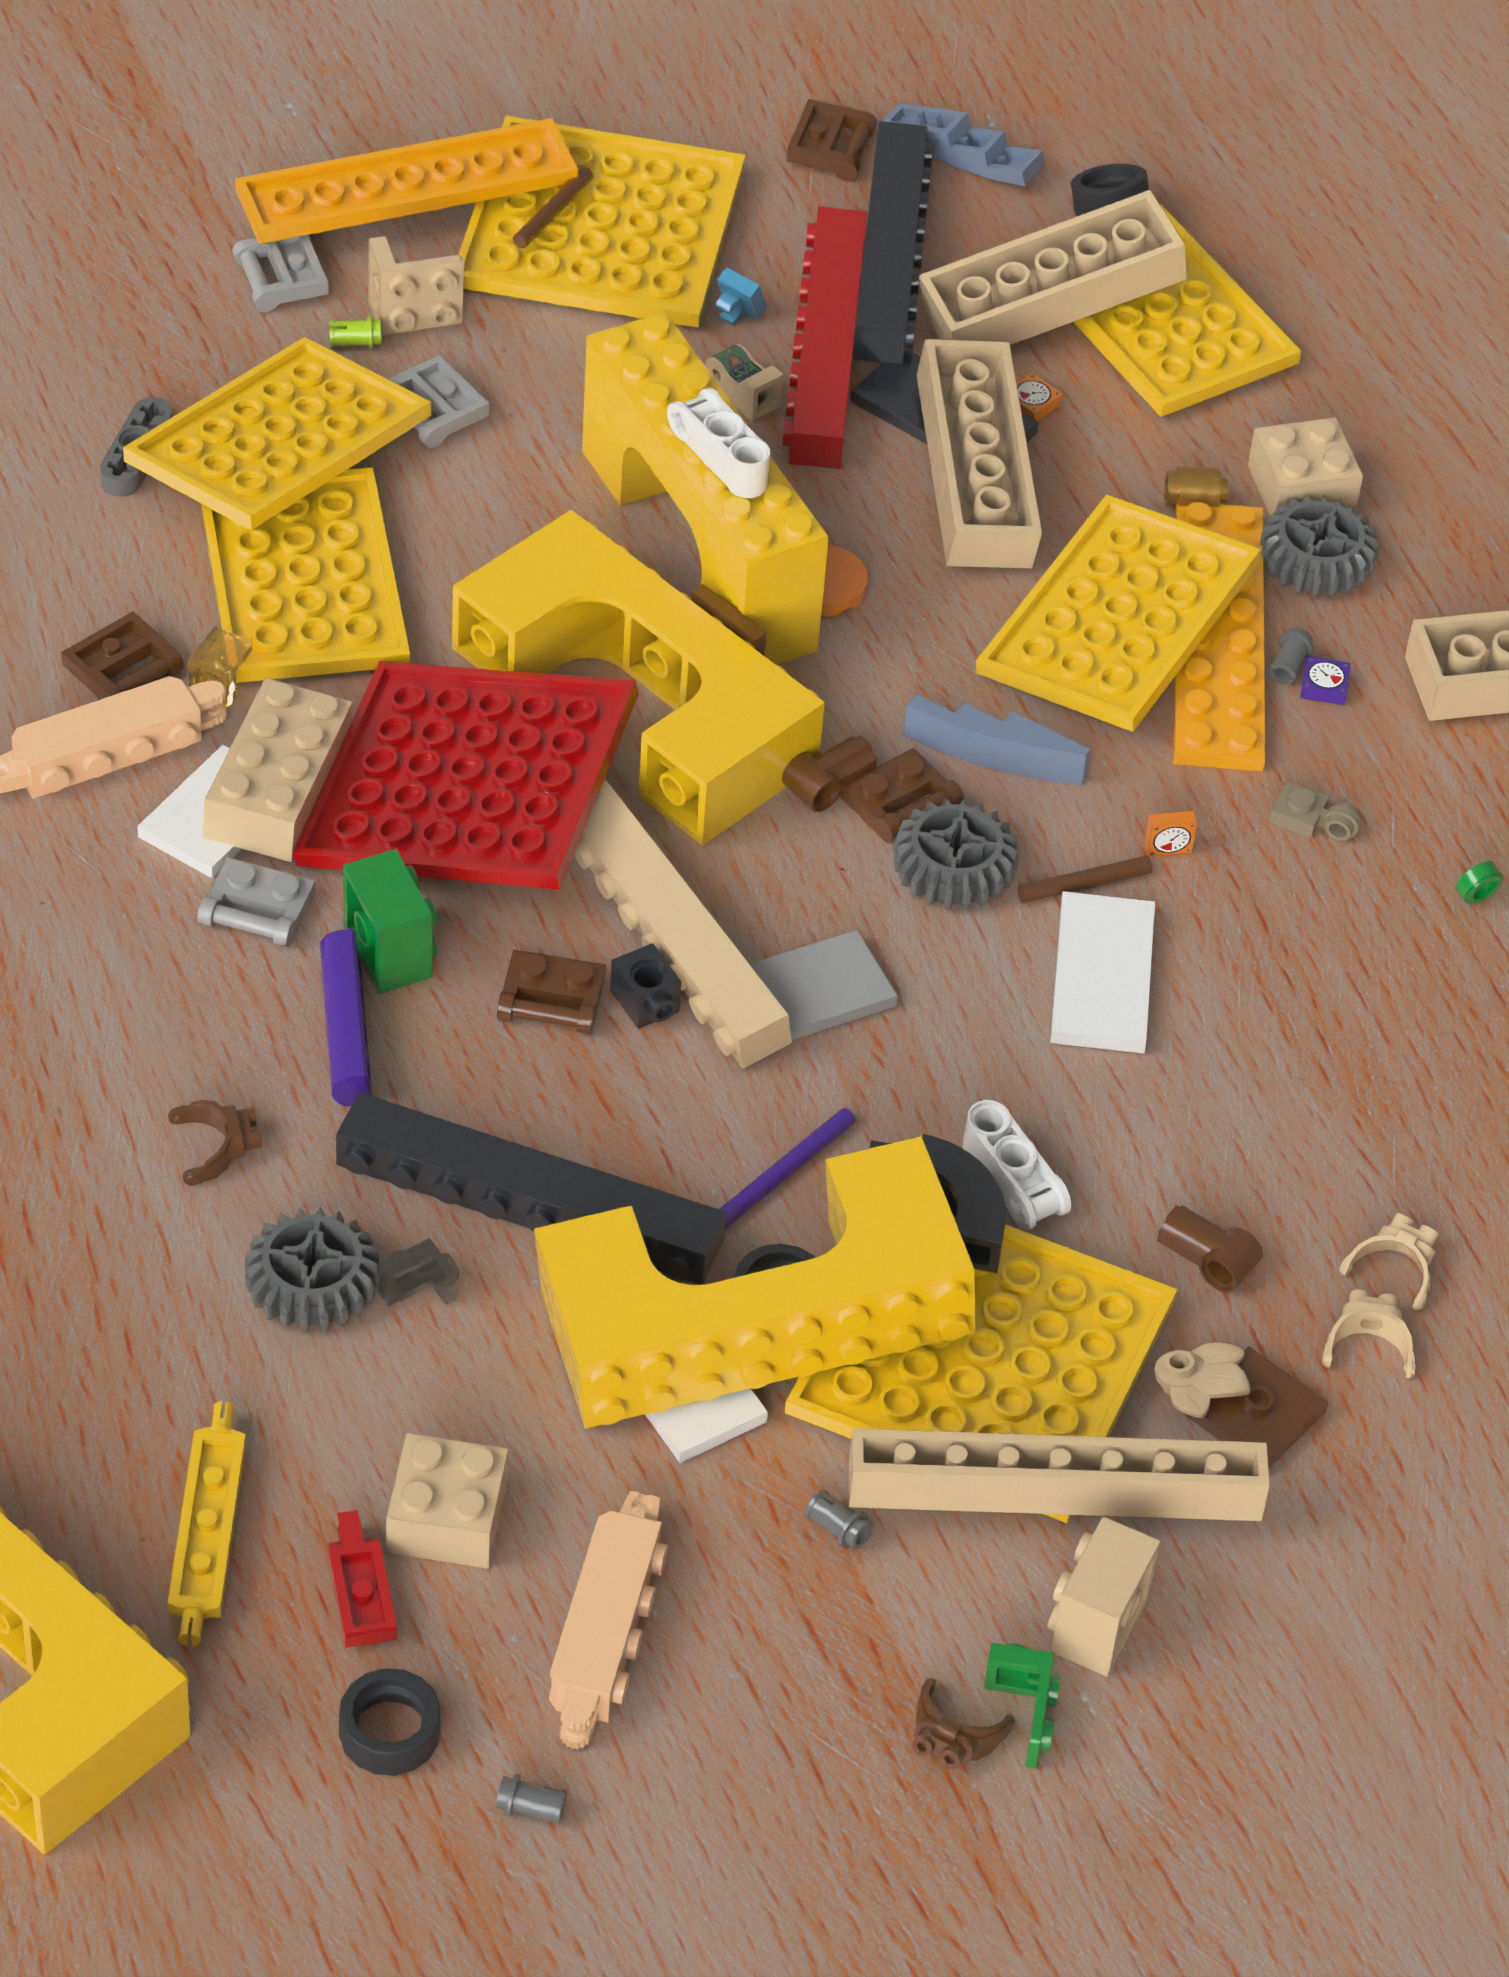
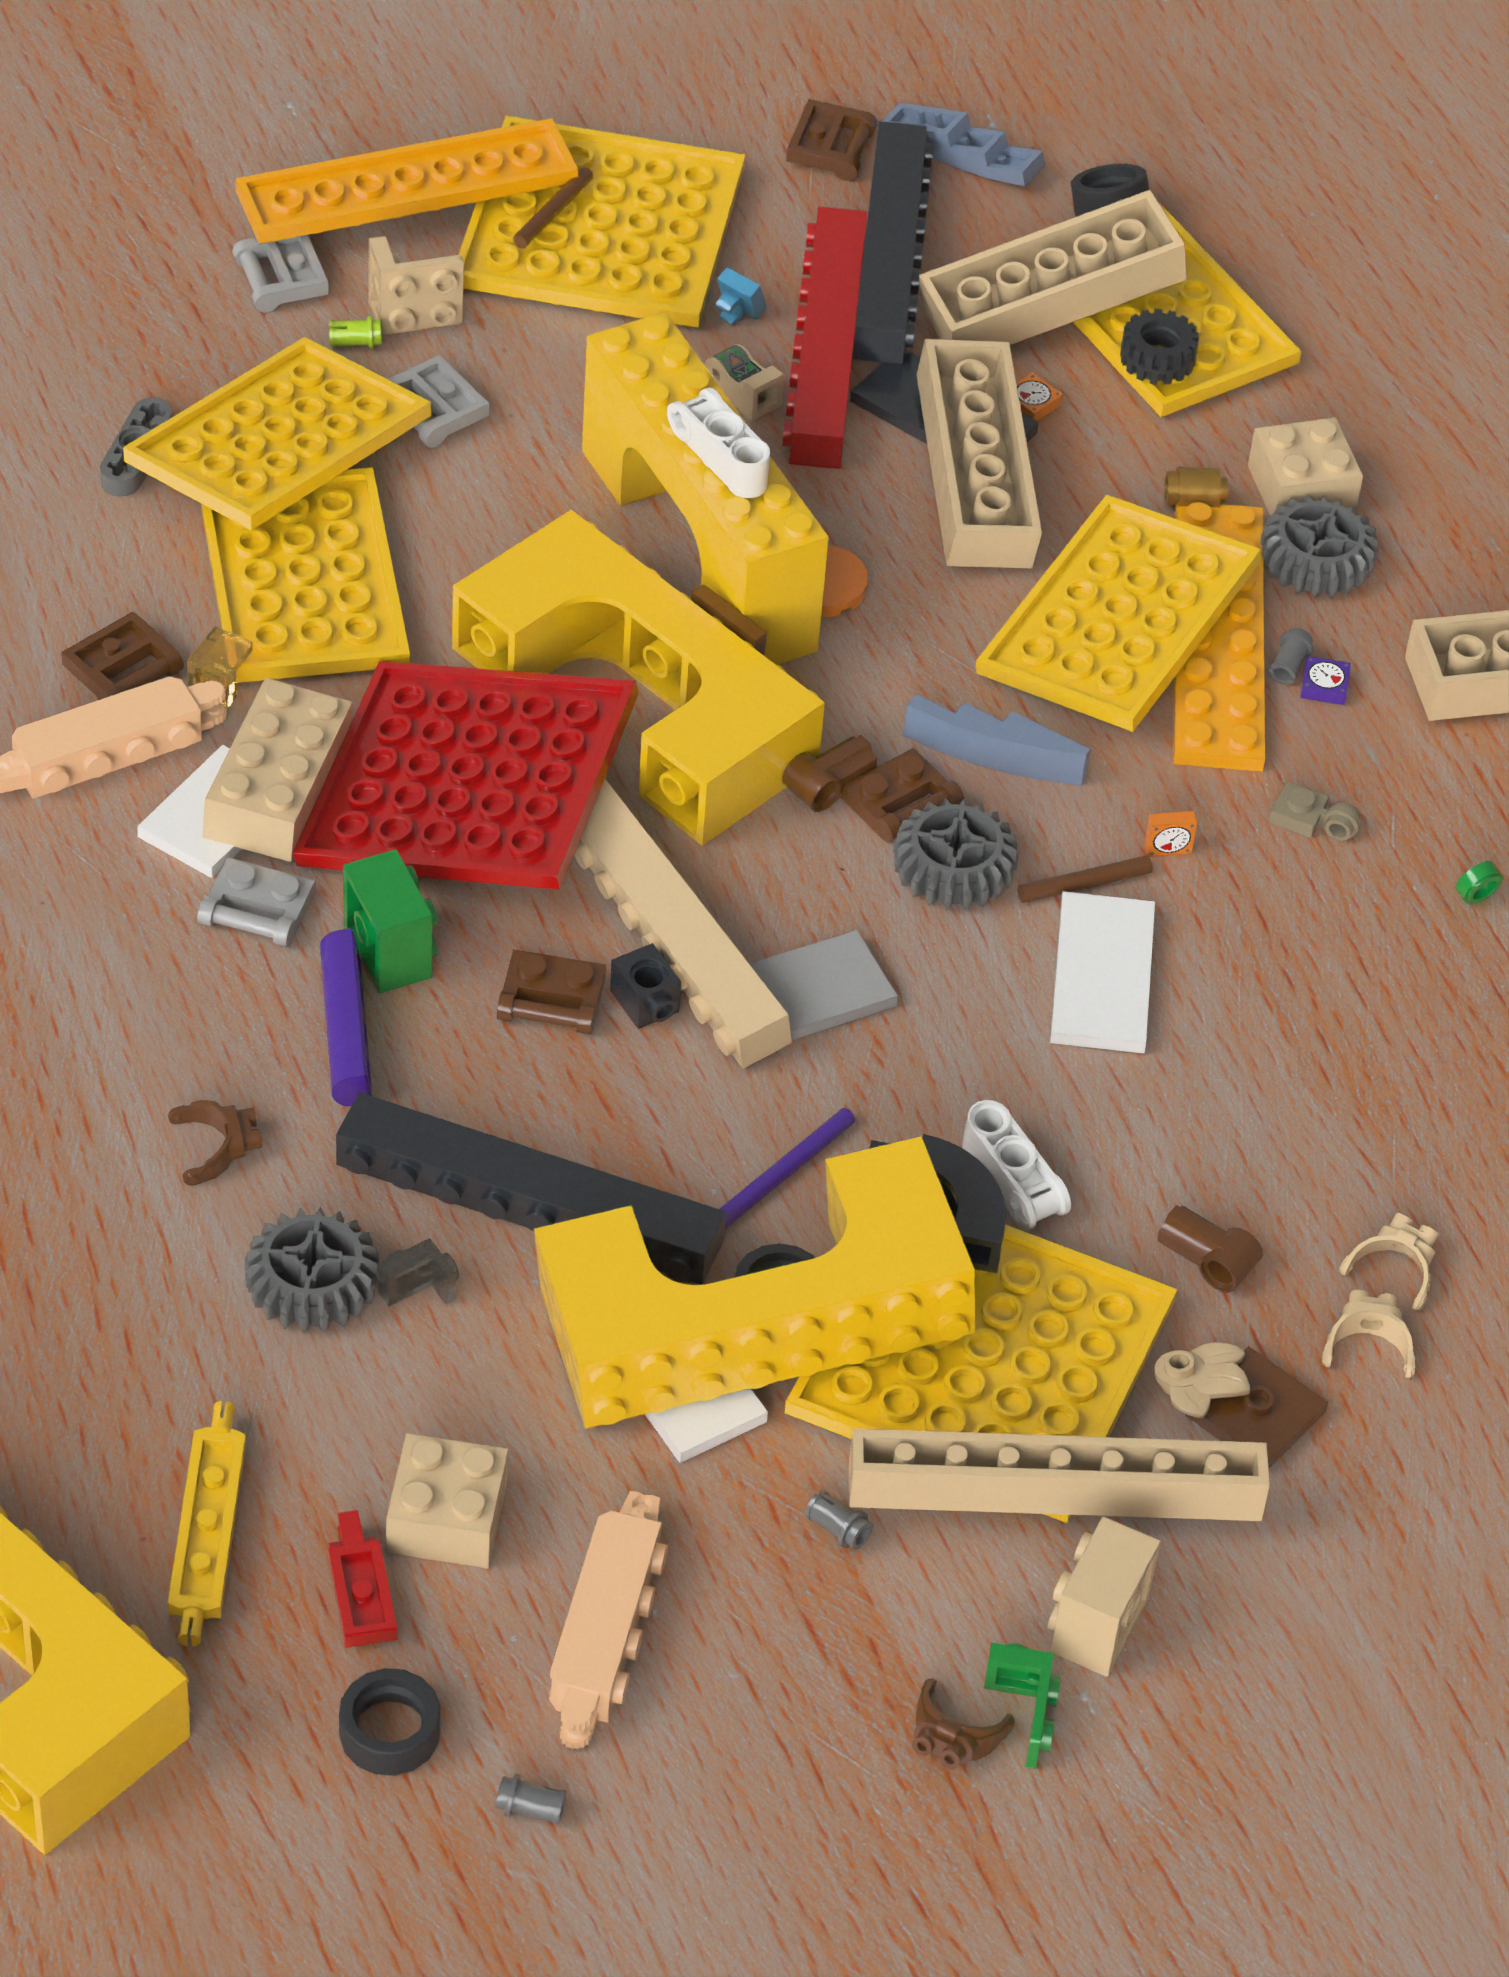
(1155, 362): none -> black tyre

